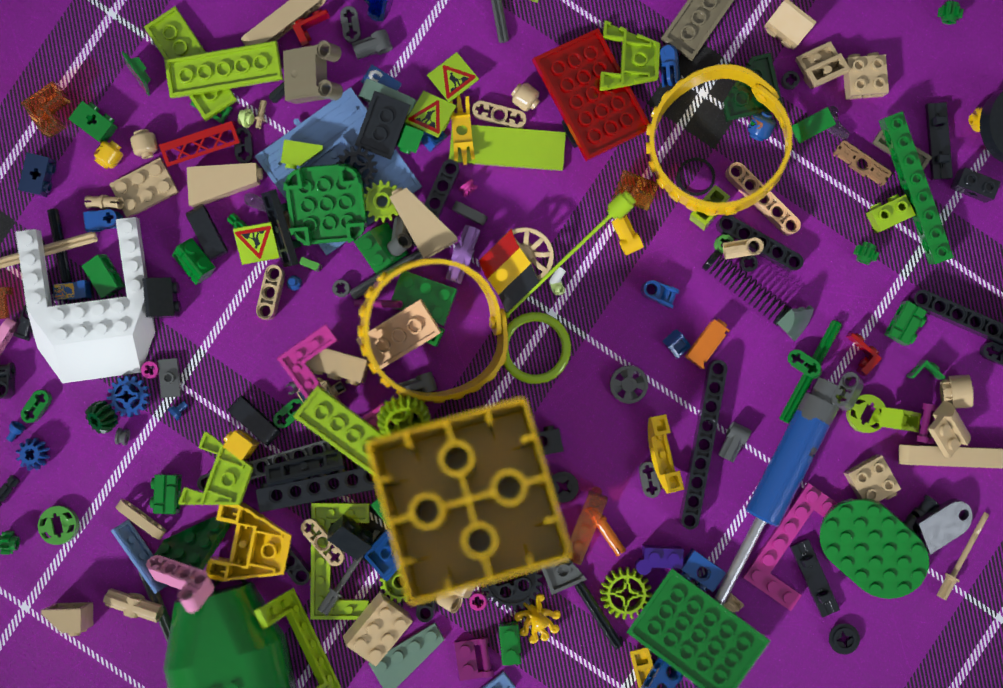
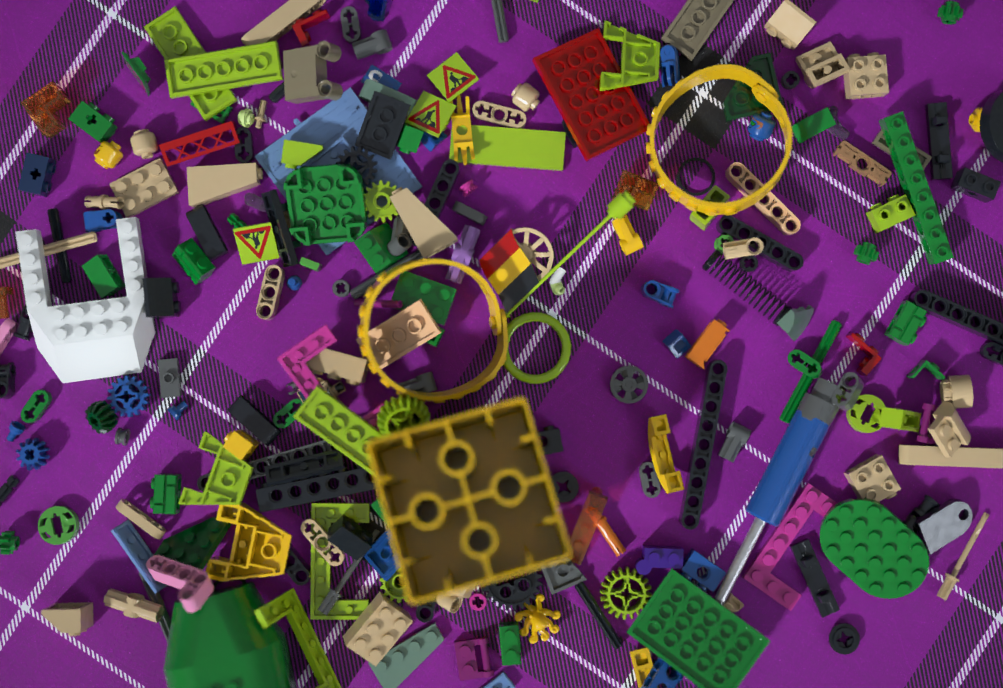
(72, 291): blue leg -> none
(144, 368): dark pink bush -> none

